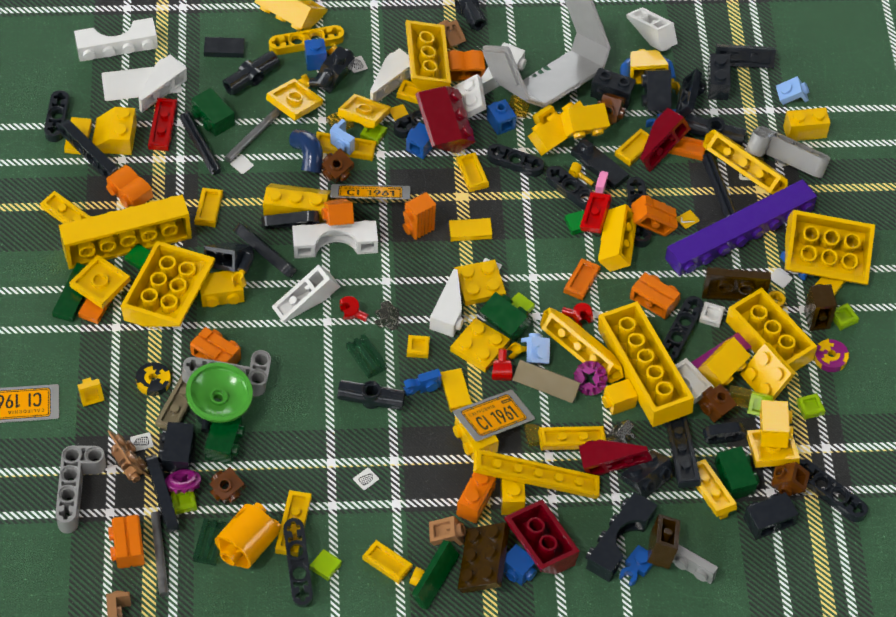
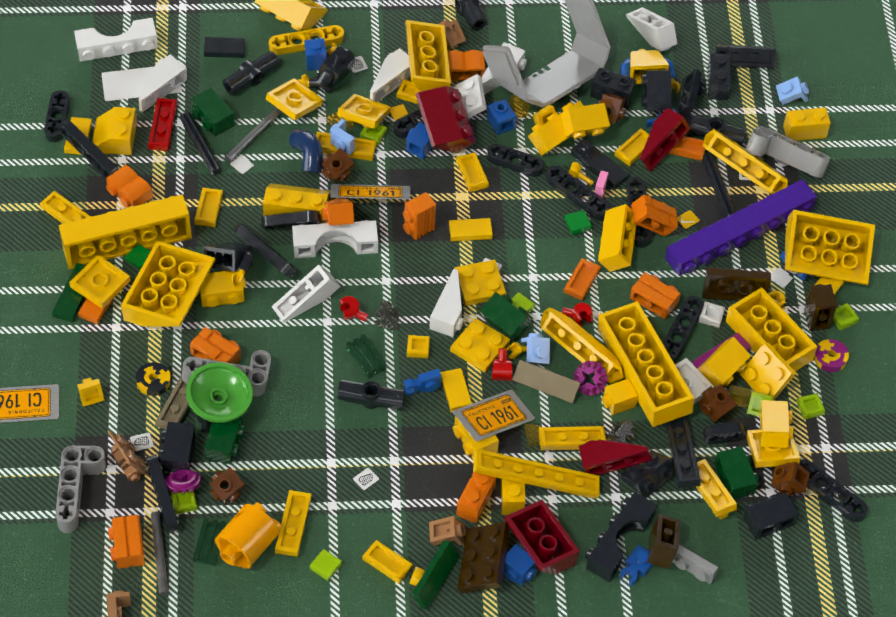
(298, 562): black beam -> none
(595, 212): red plate -> none

